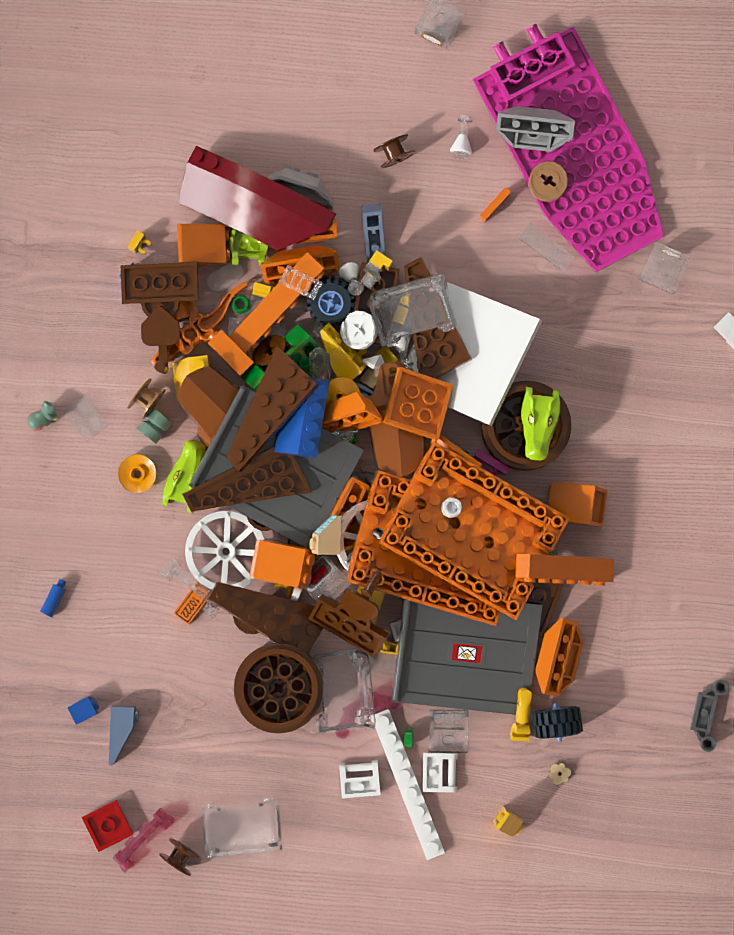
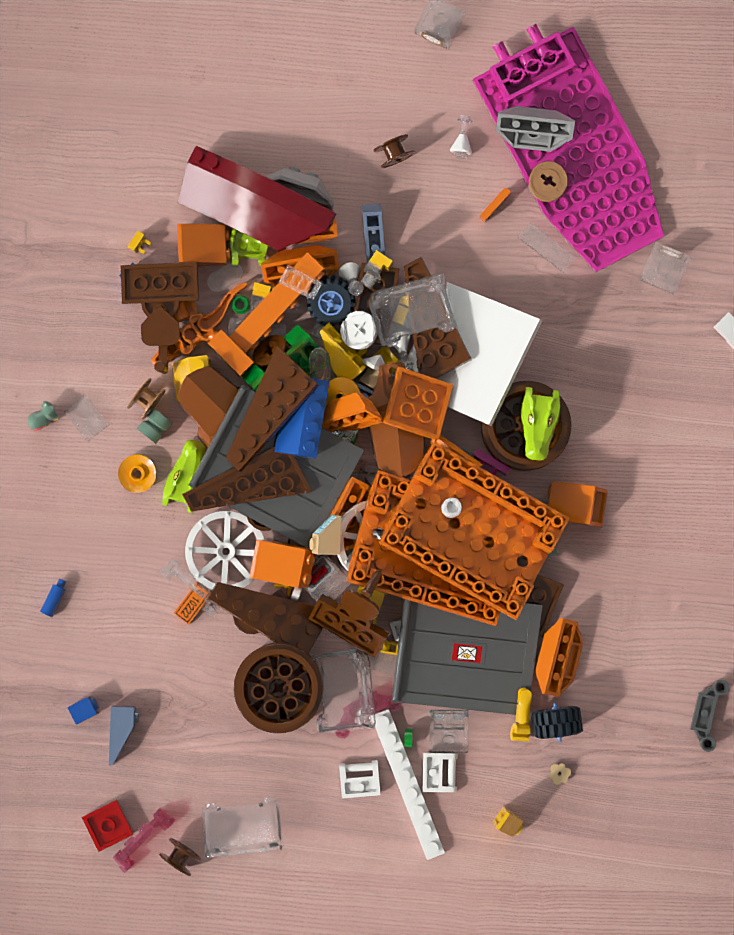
(564, 568): orange brick -> none

